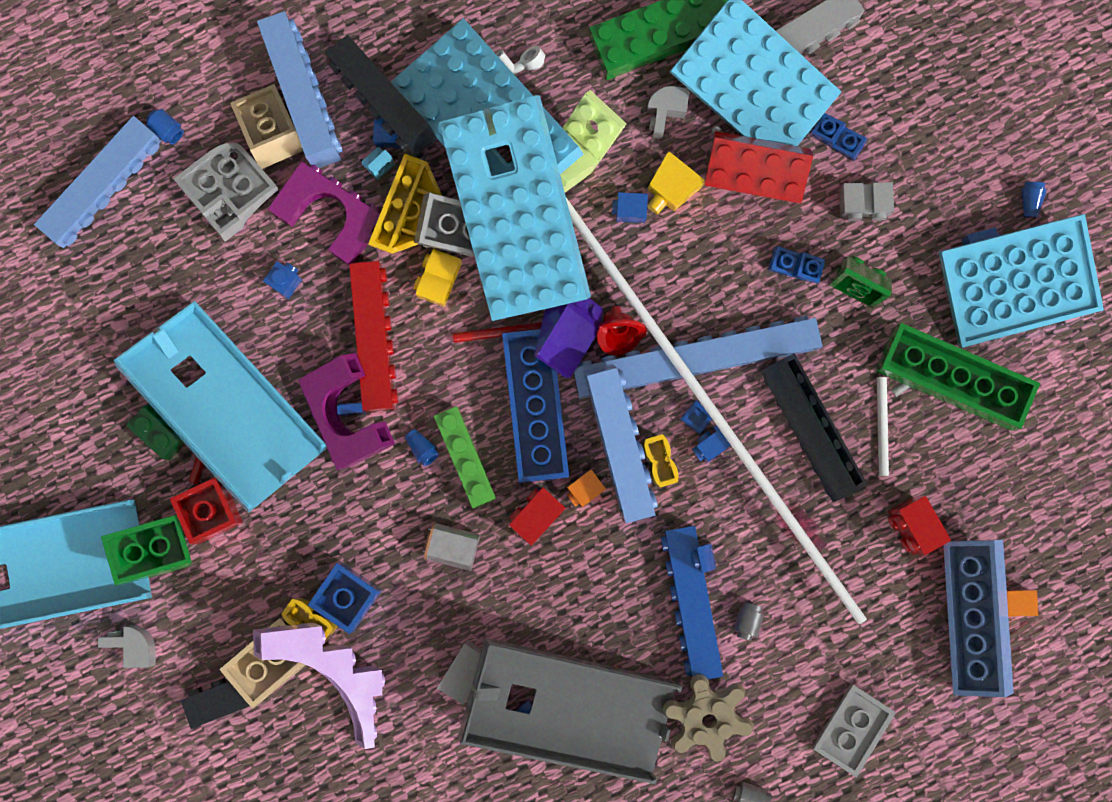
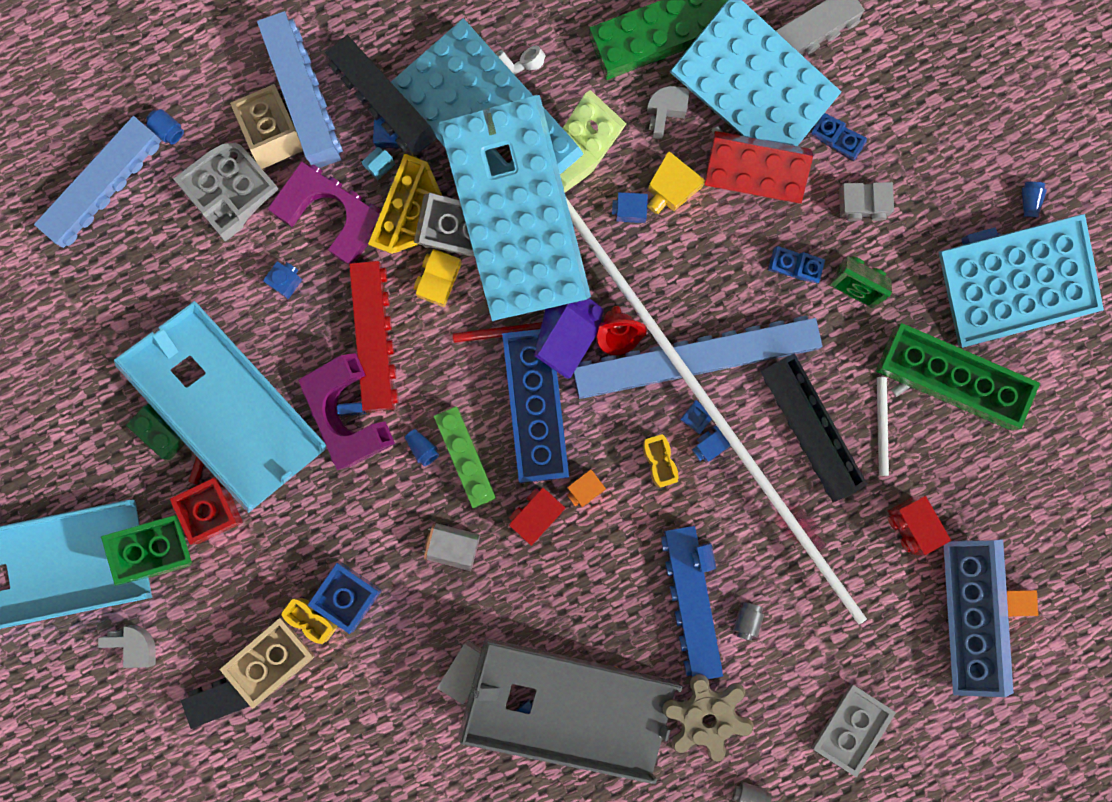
(356, 685): lavender arch -> none
(619, 442): medium blue brick -> none

